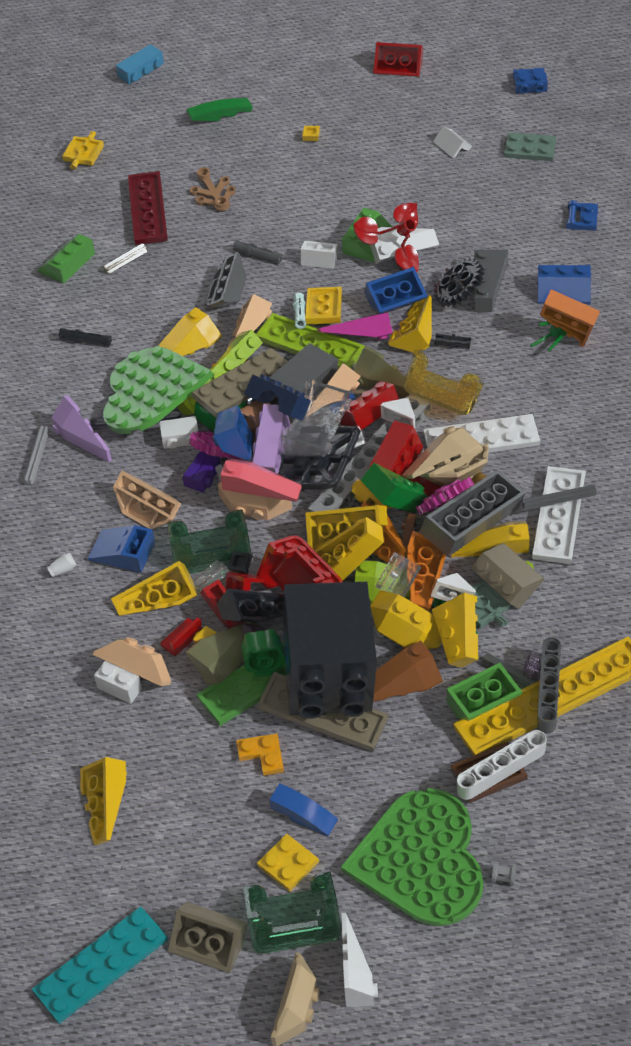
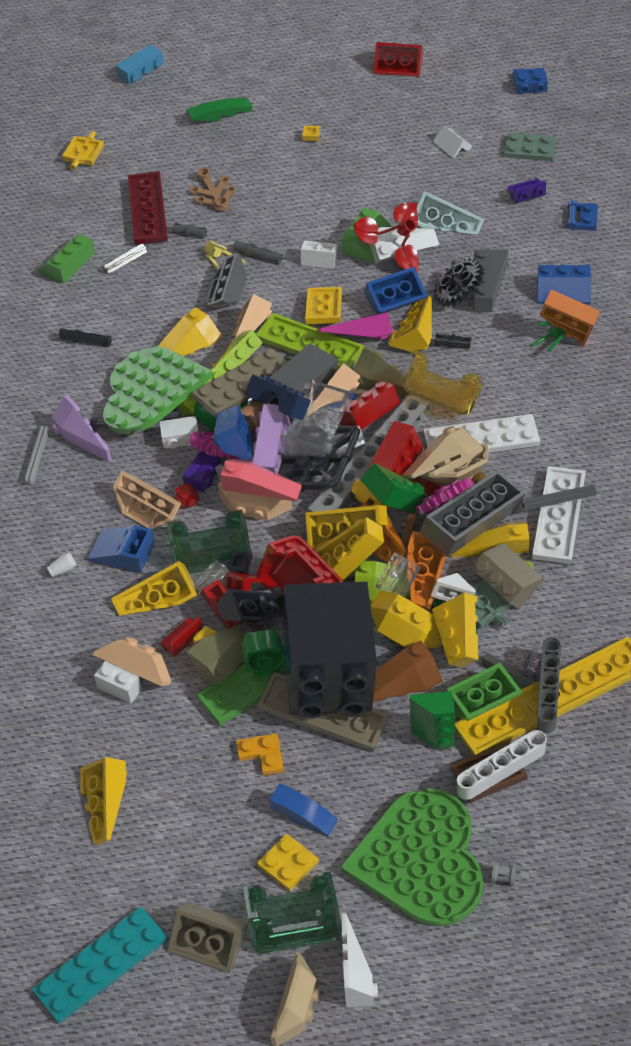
(186, 496): none -> red plate
(189, 230): none -> dark grey pin
(215, 250): none -> light yellow plant
(302, 305): light aqua pin -> none
(399, 411): white slope -> none
(433, 718): none -> green slope
(442, 215): none -> light aqua wedge
(527, 190): none -> dark purple bracket

